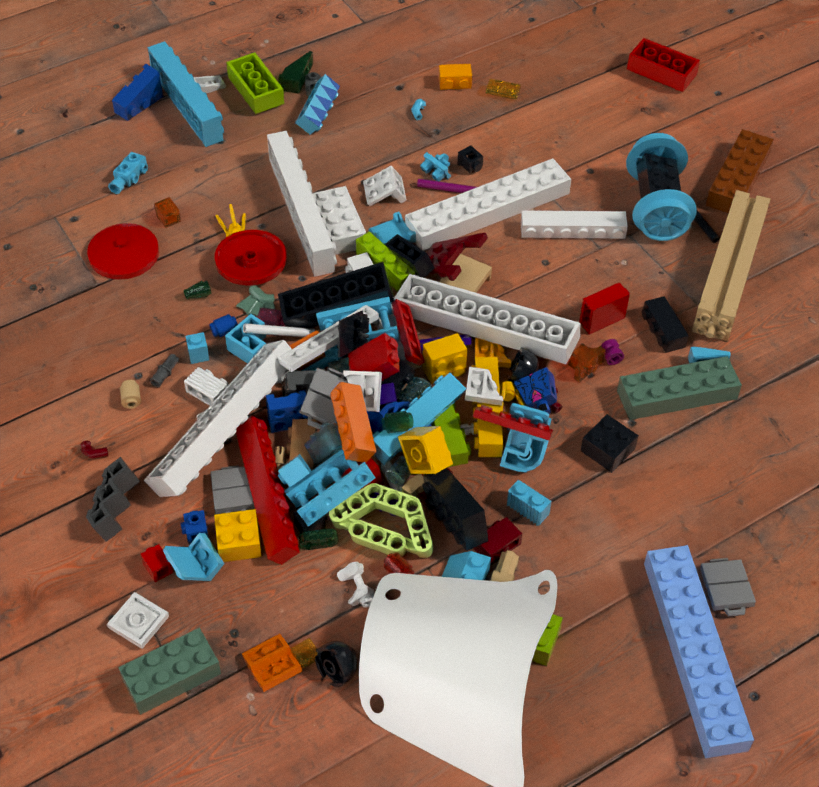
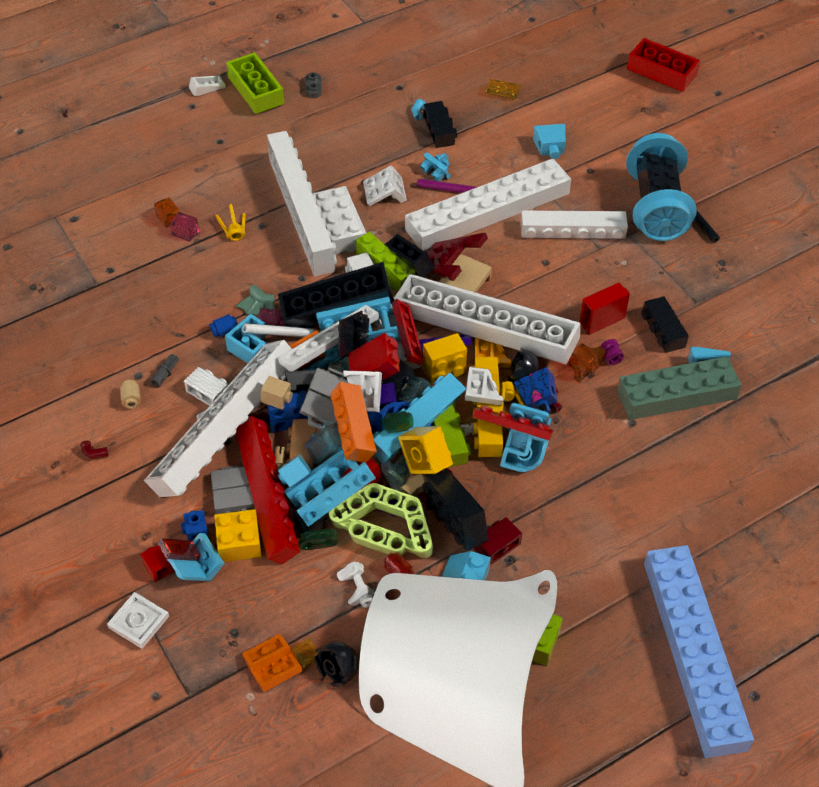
(110, 499): dark grey brick -> none
(123, 251): red dish -> none
(128, 172): medium azure brick -> none
(139, 95): blue wedge -> none
(170, 670): sand green brick -> none
(179, 549): none -> clear red plate
(184, 226): none -> clear pink brick
(187, 94): medium azure brick -> none
(197, 348): medium azure brick -> none
(198, 290): clear green cone -> none
(250, 257): red dish -> none
(276, 392): none -> tan brick
(294, 75): clear green slope -> none
(318, 104): medium azure brick -> none
(389, 229): medium azure piece -> none
(439, 124): none -> black brick
(455, 76): light orange brick -> none
(471, 163): black brick -> none
(506, 567): tan piece -> none
(528, 502): medium azure brick -> none
(550, 139): none -> medium azure torso
(609, 443): black brick -> none
(727, 586): light grey piece -> none
(730, 266): tan brick -> none
(739, 169): dark orange brick -> none

